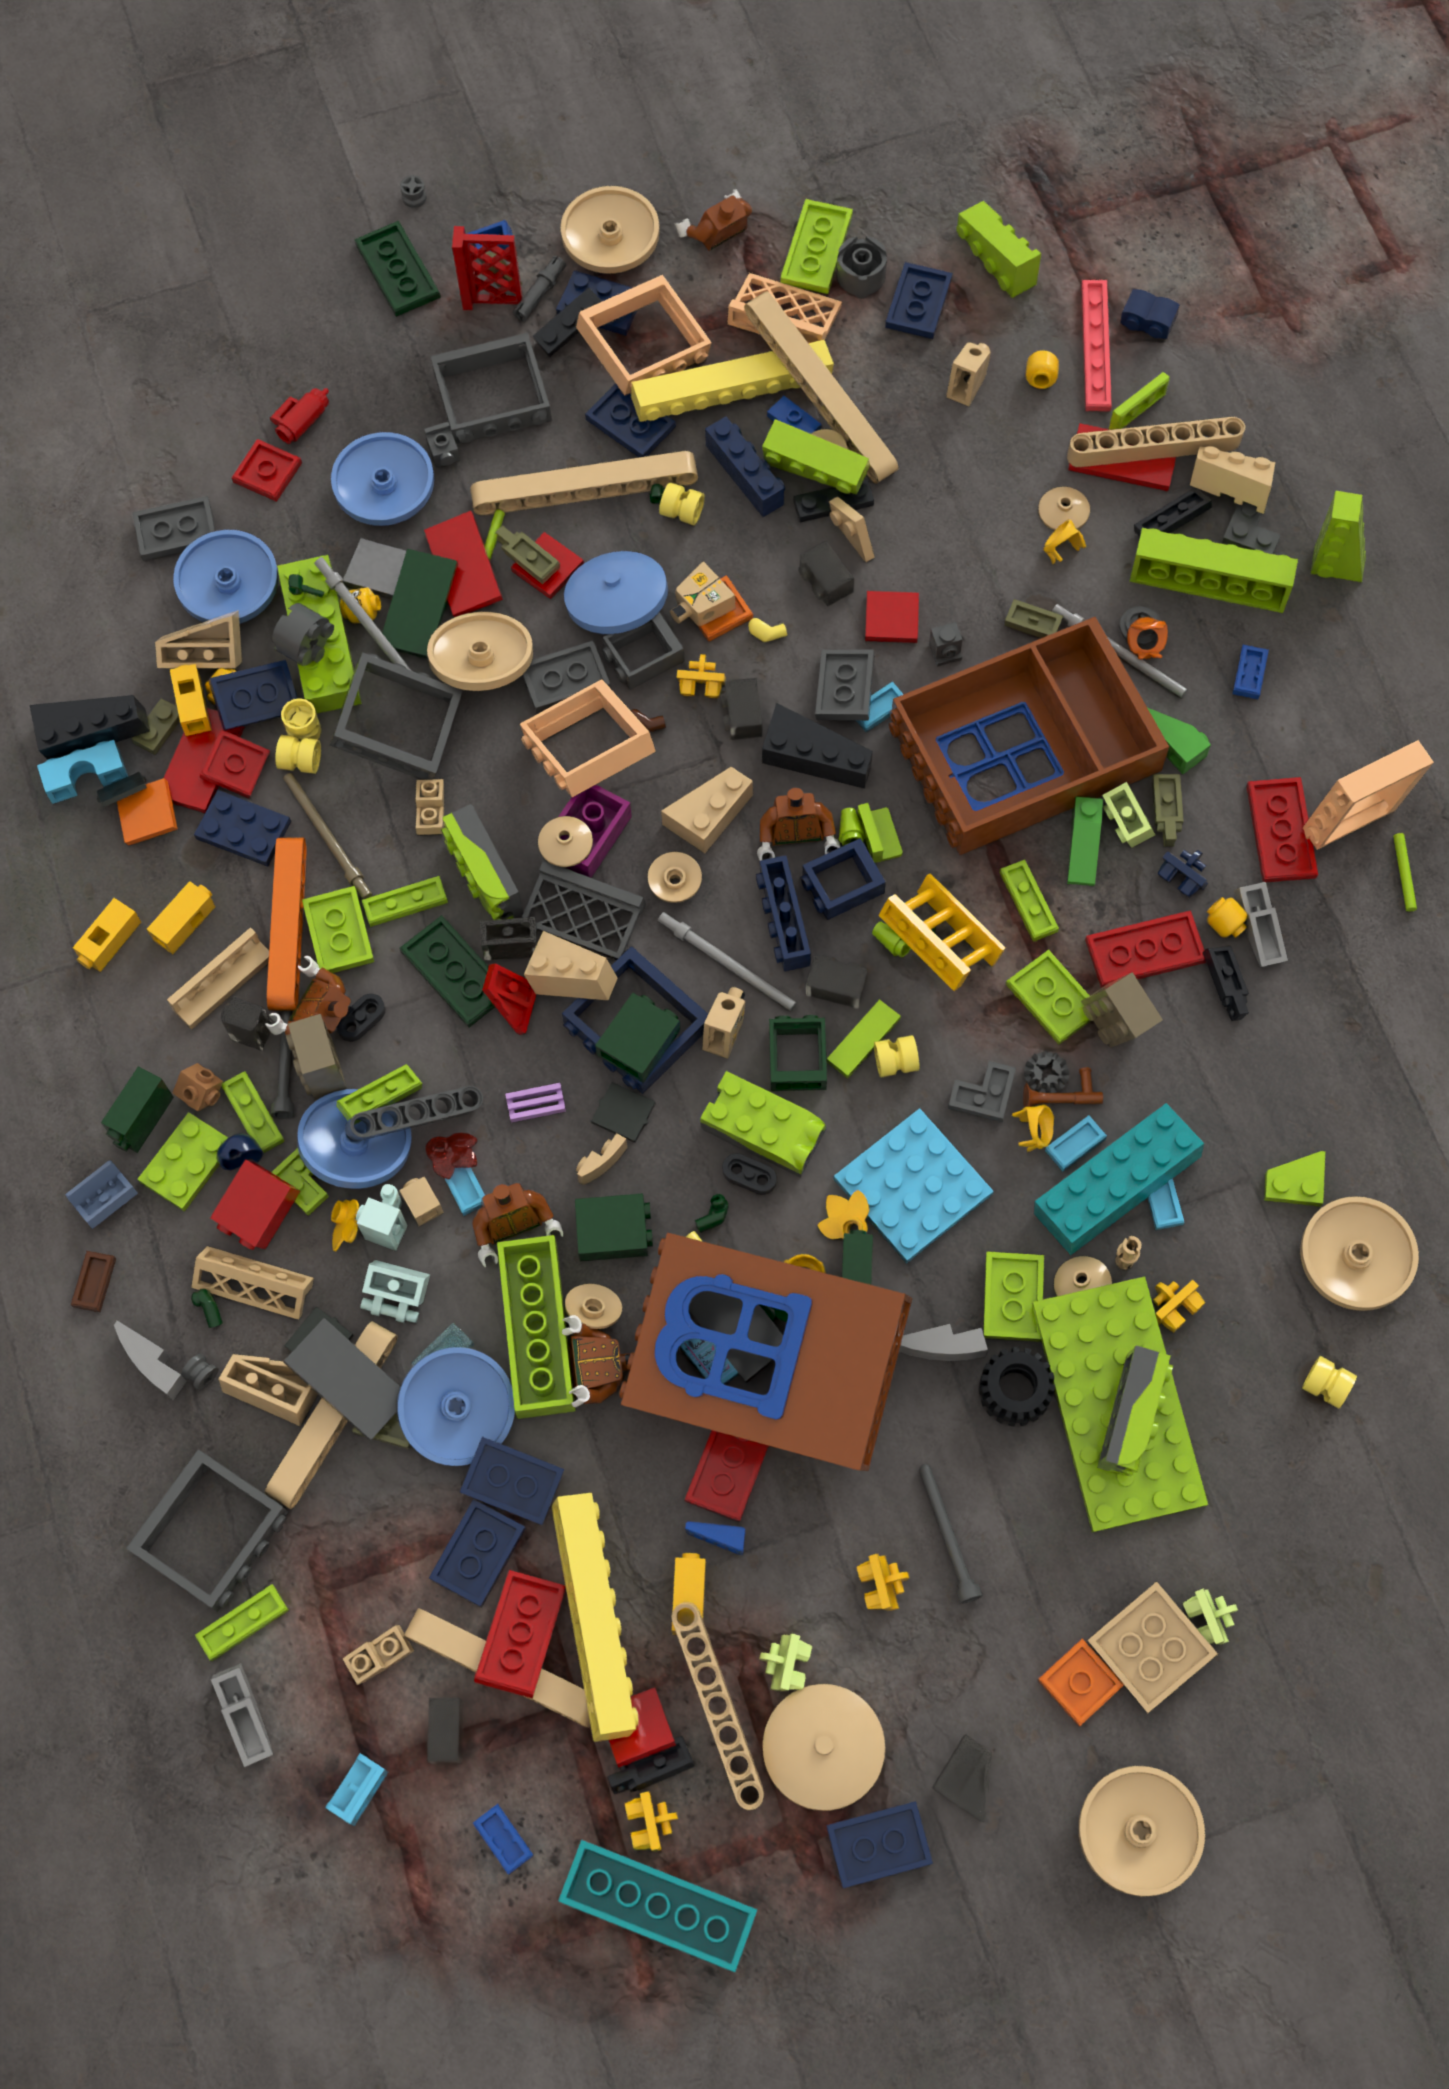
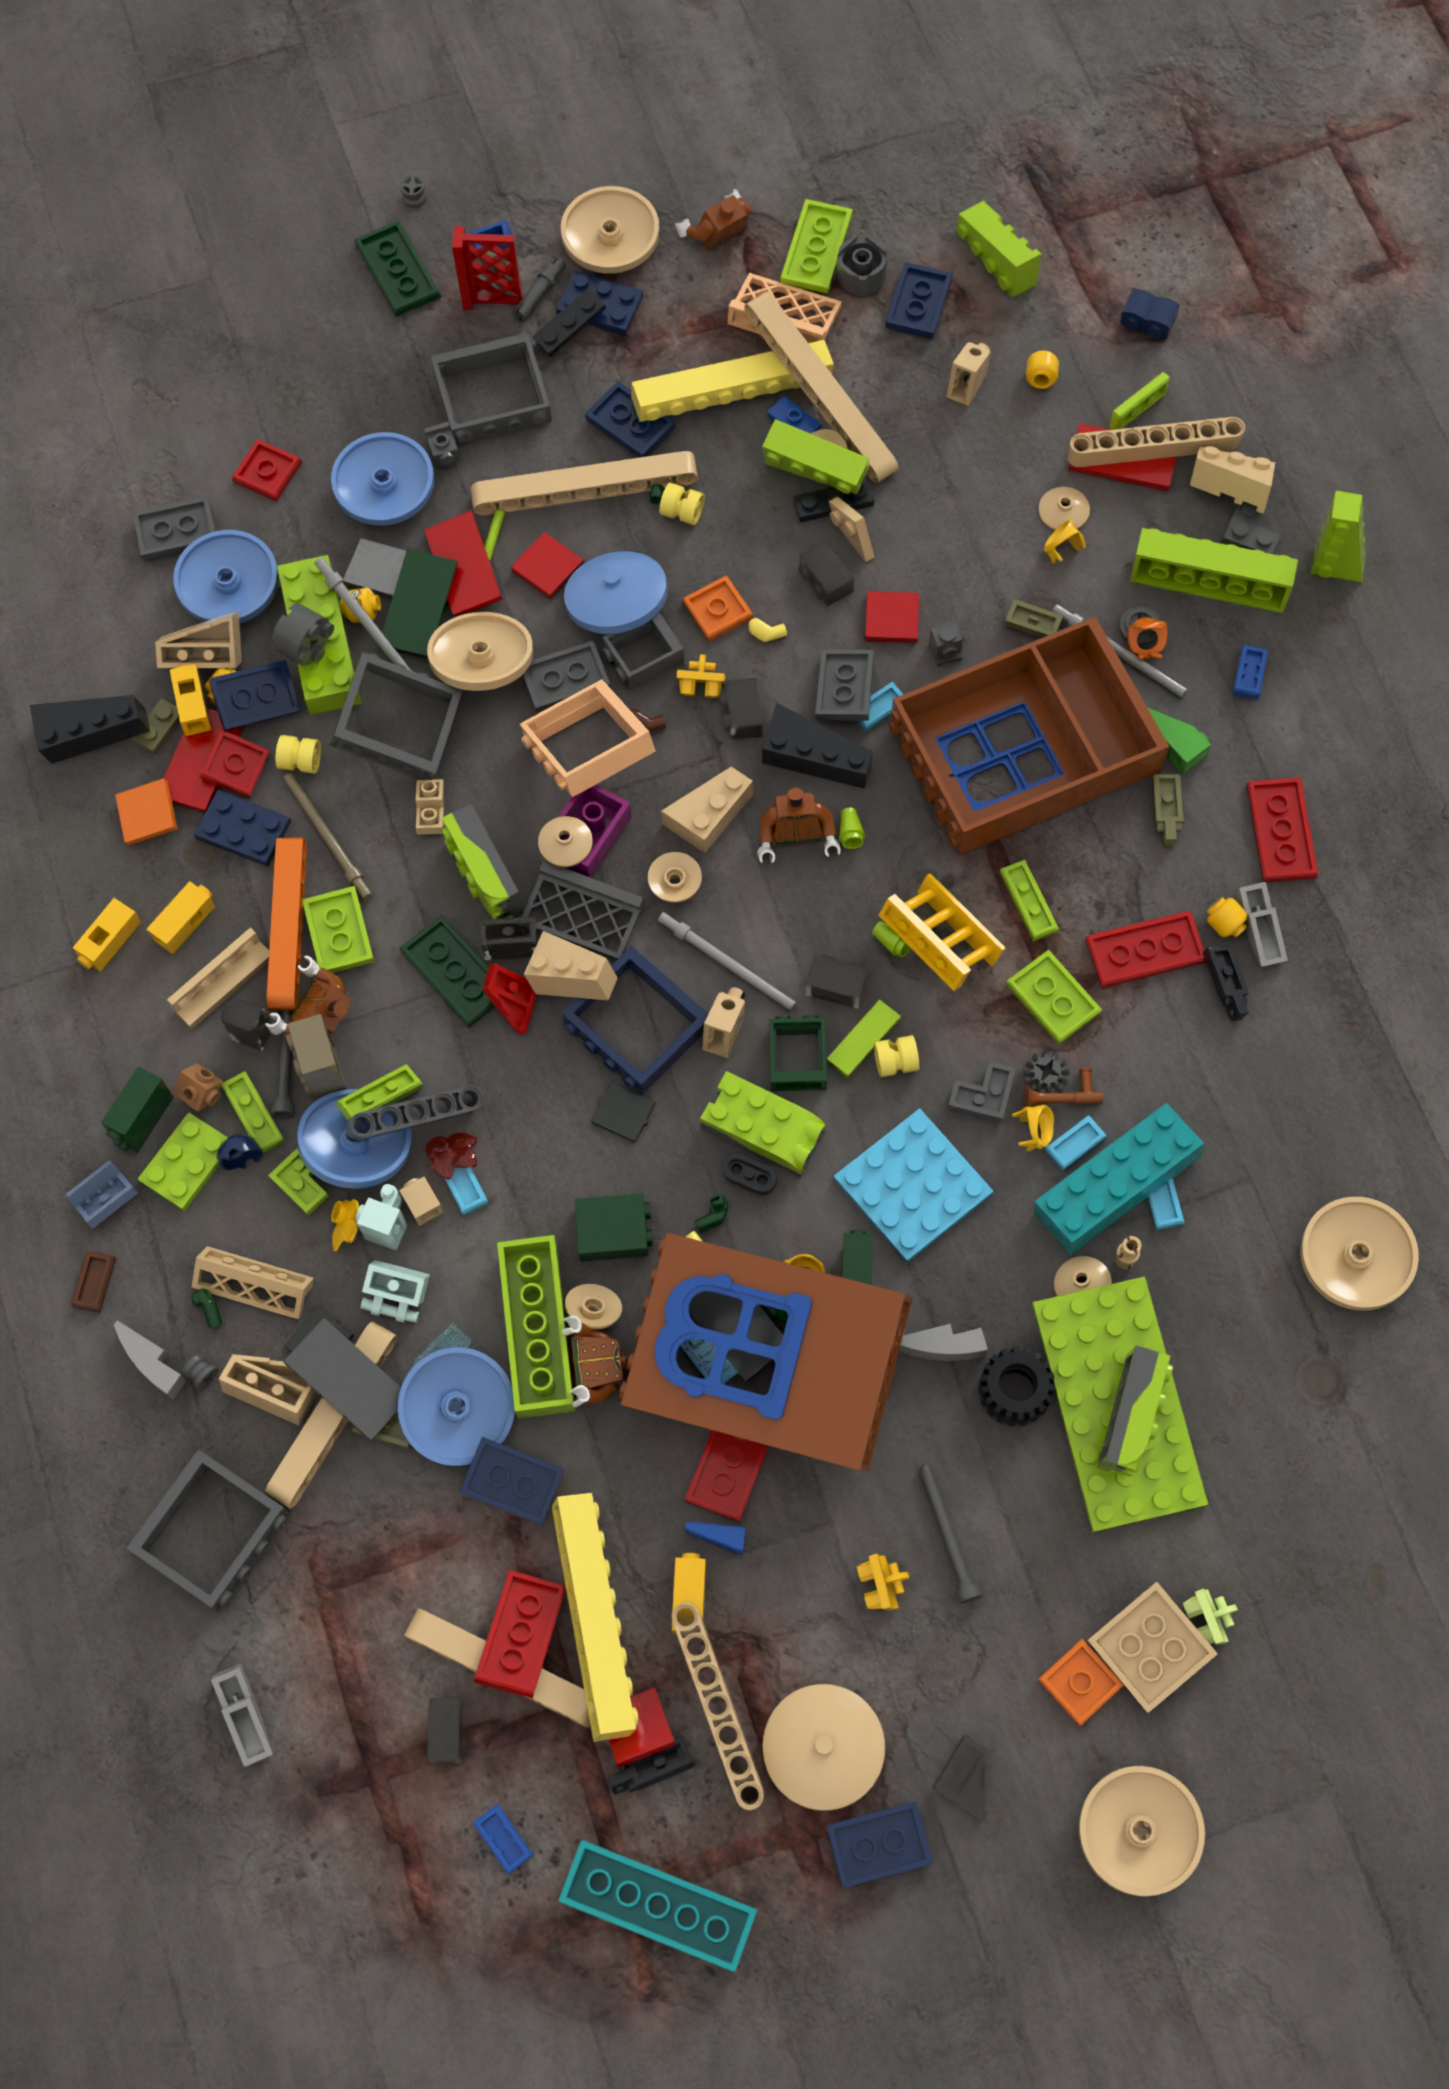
(61, 773): medium azure arch -> none
(121, 789): pearl dark grey piece -> none
(241, 1622): lime tile -> none
(254, 1205): red brick -> none
(296, 586): dark green hand -> none
(298, 415): red piece -> none
(301, 719): light yellow wheel -> none
(357, 1789): medium azure hinge -> none
(359, 1017): black plate -> none
(378, 1655): tan slope -> none
(404, 901): lime tile -> none
(477, 1553): dark blue plate -> none
(509, 1213): dark orange torso -> none
(527, 554): olive hinge -> none
(534, 1092): lavender tile -> none
(596, 1165): tan slope -> none
(629, 301): light nougat window -> none
(638, 1037): dark green brick -> none
(649, 1837): yellow hips -> none
(702, 597): tan torso -> none
(745, 466): dark blue brick -> none
(782, 1660): yellowish green hips -> none
(784, 912): dark blue brick -> none
(844, 1214): yellow plate -> none
(874, 887): dark blue window -> none
(879, 833): lime panel -> none
(1010, 1289): lime plate -> none
(1084, 840): bright green slope -> none
(1096, 345): coral tile -> none
(1121, 1010): dark tan brick -> none
(1128, 815): yellowish green brick -> none
(1176, 512): black plate -> none
(1187, 1297): yellow hips -> none
(1193, 880): dark blue hips -> none
(1297, 1181): lime wing -> none
(1329, 1382): light yellow wheel -> none
(1367, 794): light nougat window -> none
(1405, 873): lime bar -> none

